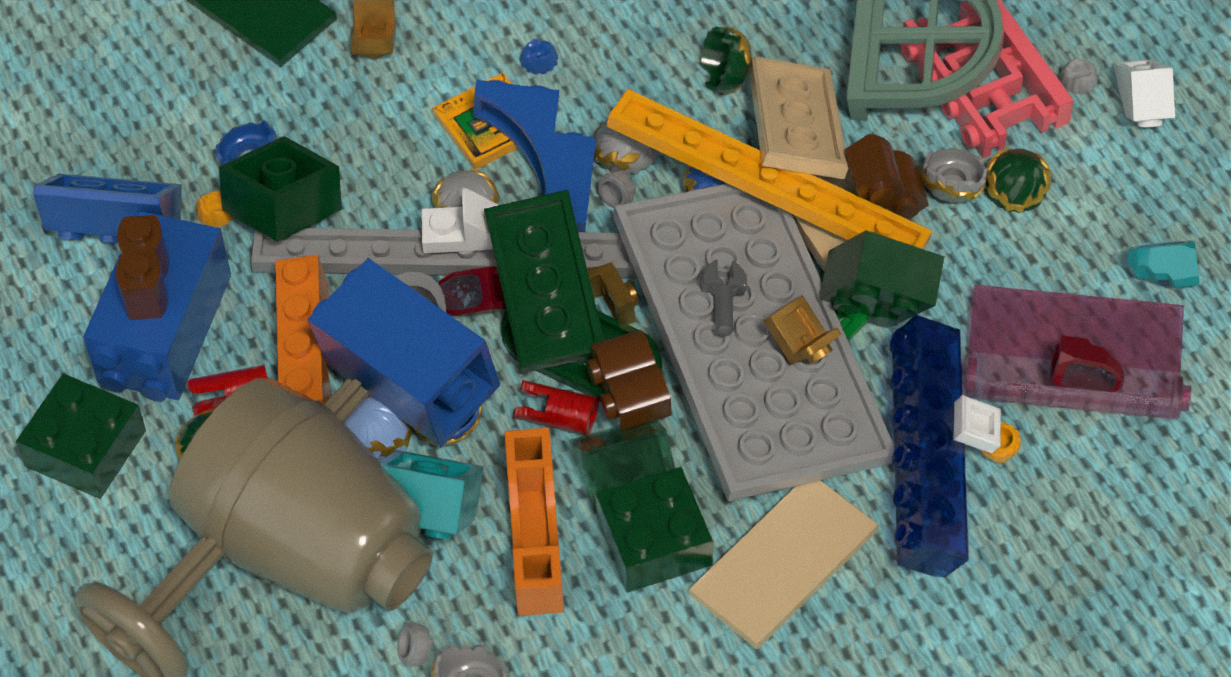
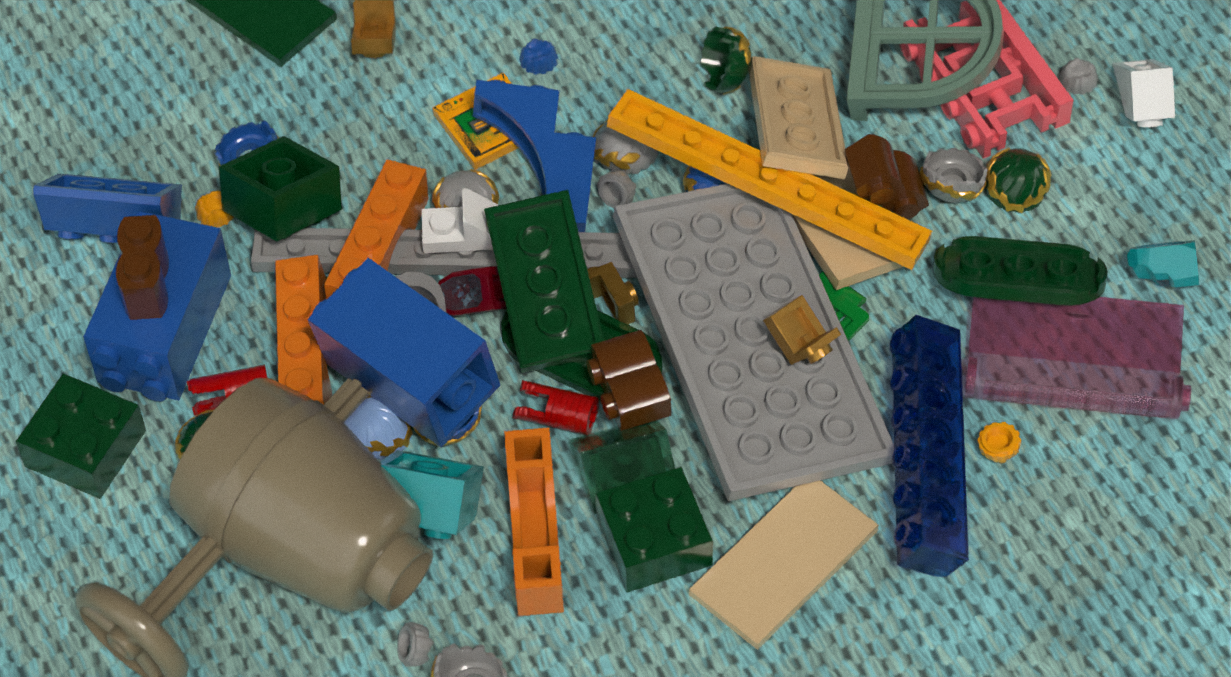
(389, 210): none -> orange arch
(724, 293): dark grey bar -> none
(881, 278): dark green brick -> none
(977, 424): white tile -> none
(1020, 270): none -> dark green tile
(1084, 366): dark red rock -> none

